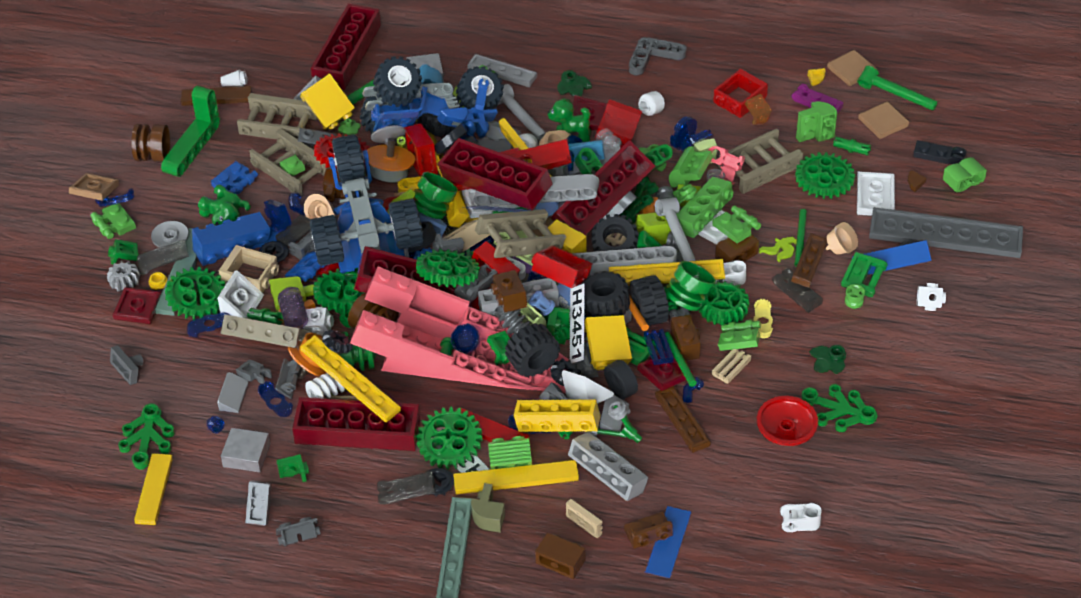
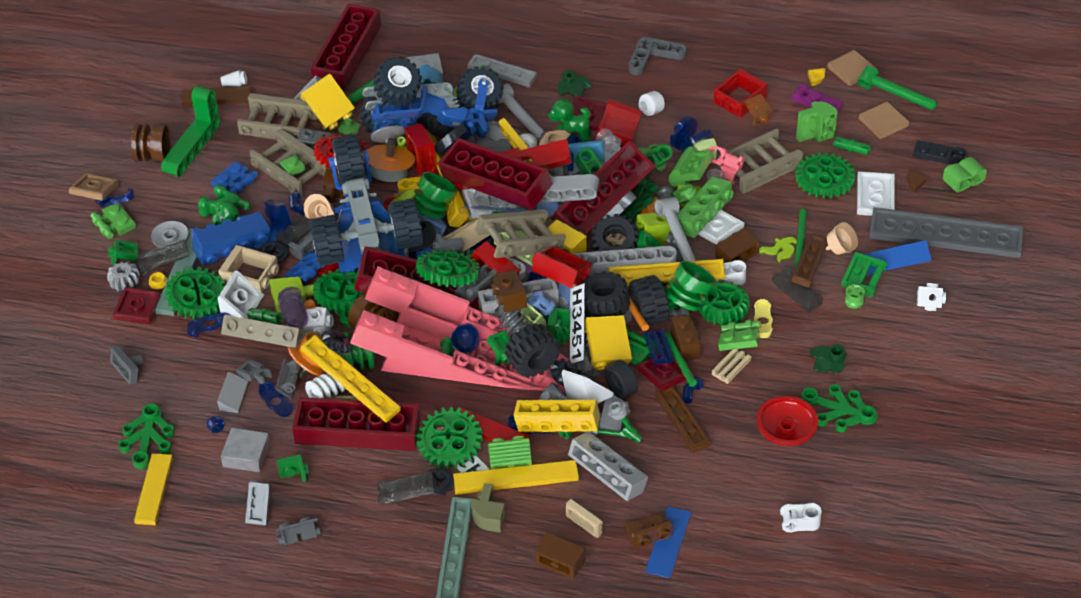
(732, 227): bright green plate -> none

